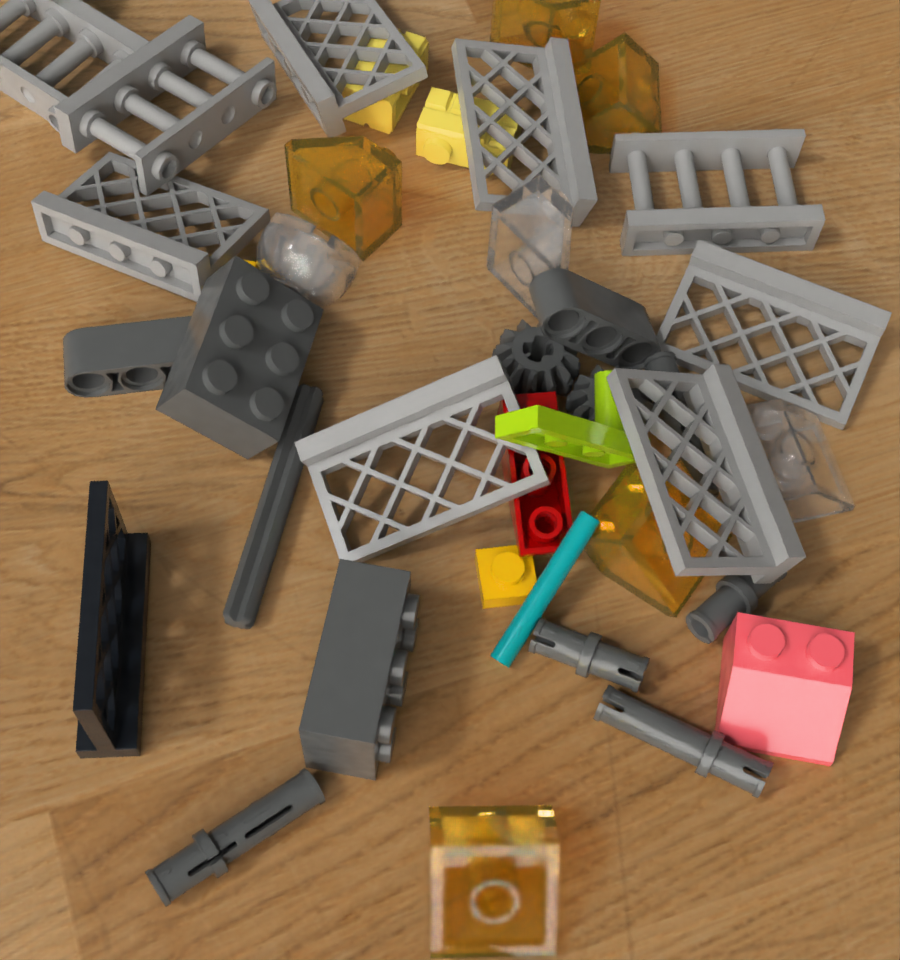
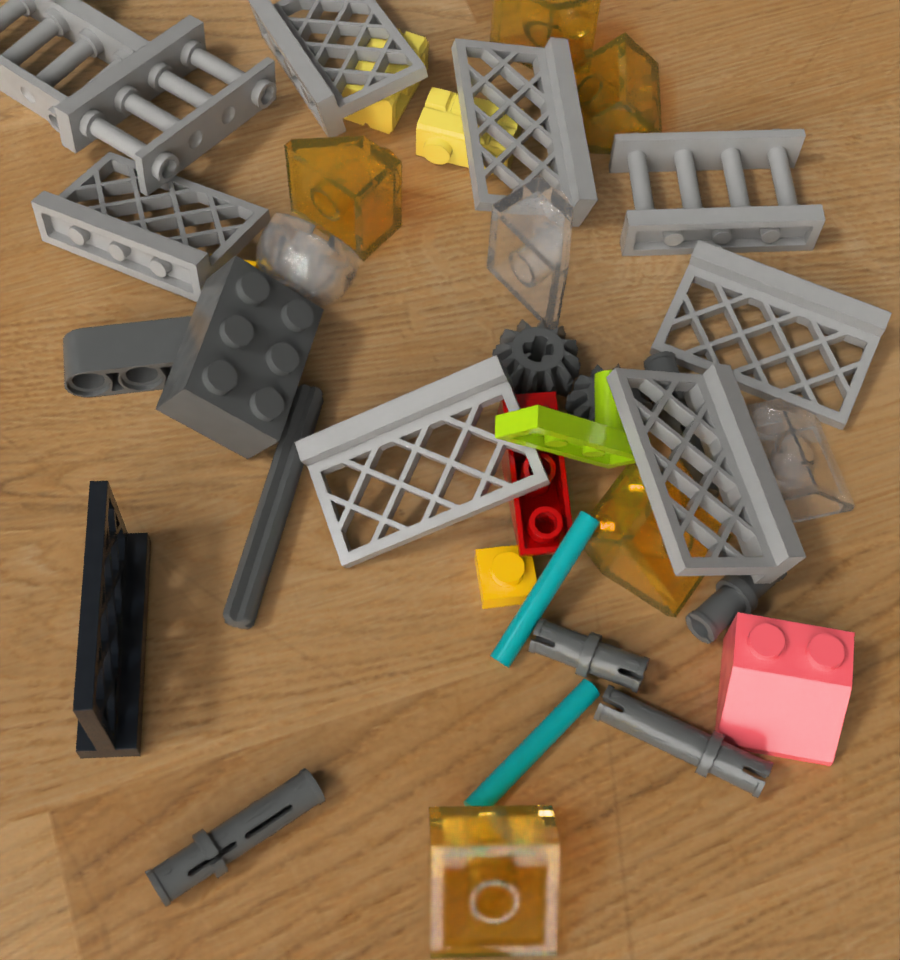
(360, 670): dark grey brick -> none
(534, 745): none -> teal bar
(592, 319): dark grey beam -> none

